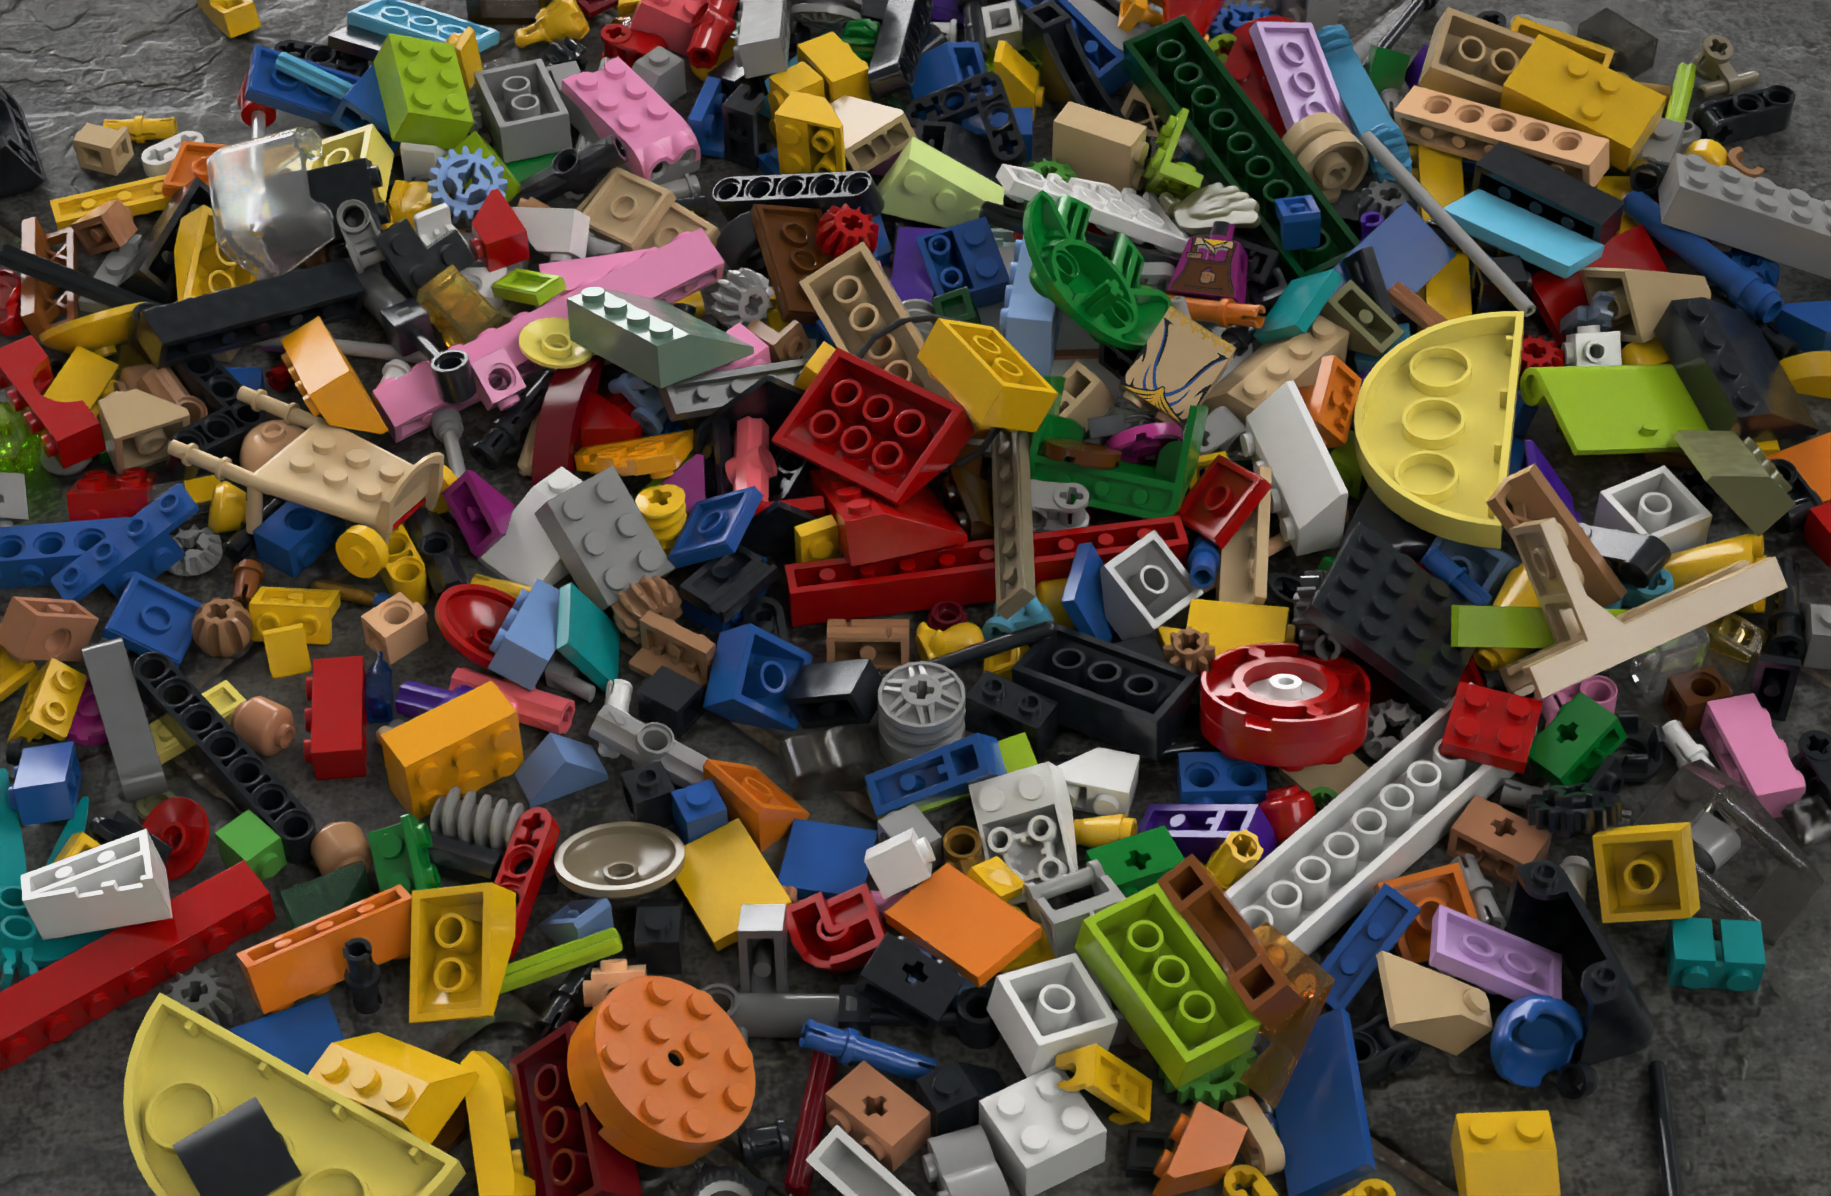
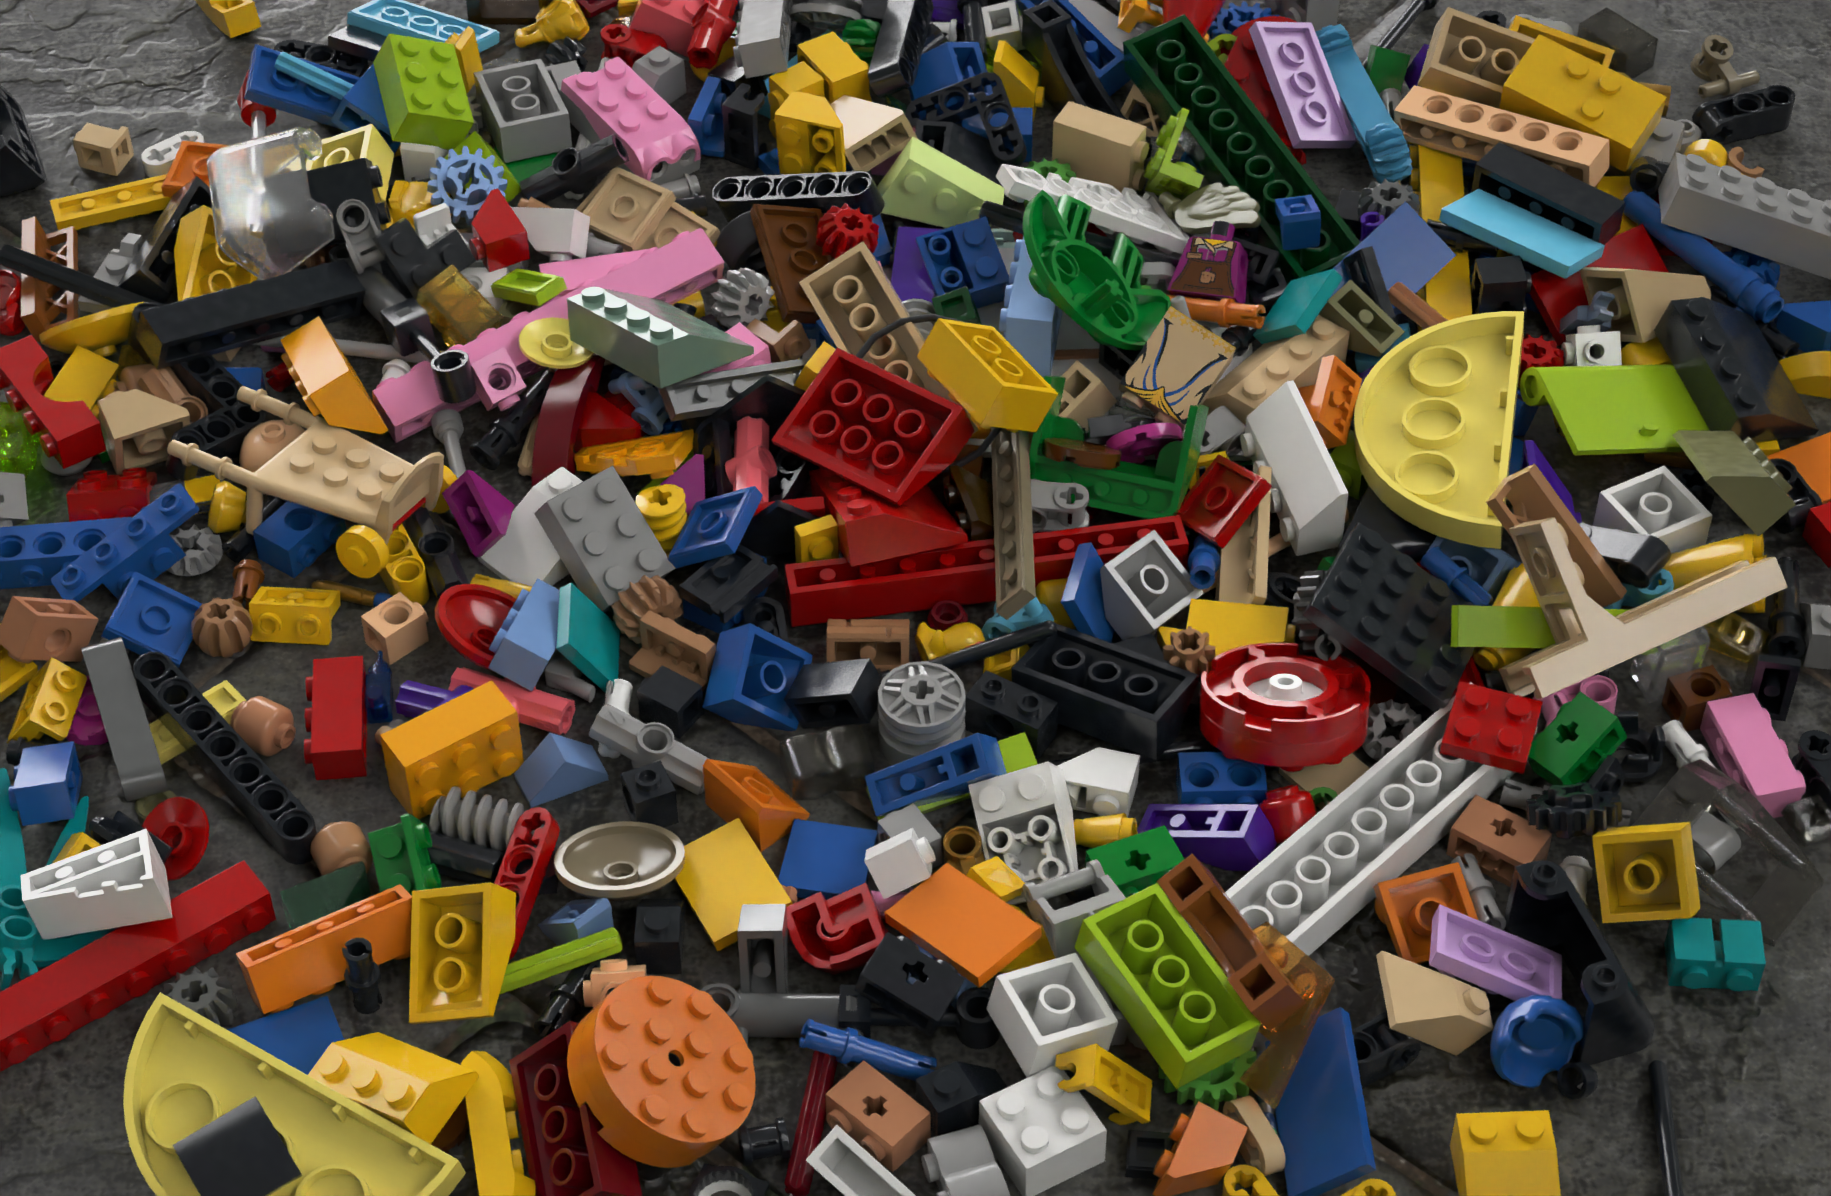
(105, 227): nougat slope -> none
(145, 129): yellow pin -> none
(251, 841): bright green brick -> none
(287, 651): yellow slope -> none
(698, 810): blue brick -> none
(1234, 858): yellow piece -> none
(1328, 153): tan wheel -> none
(1374, 931): blue plate -> none
(1448, 224): light grey piece -> none
(1681, 92): lime axle -> none

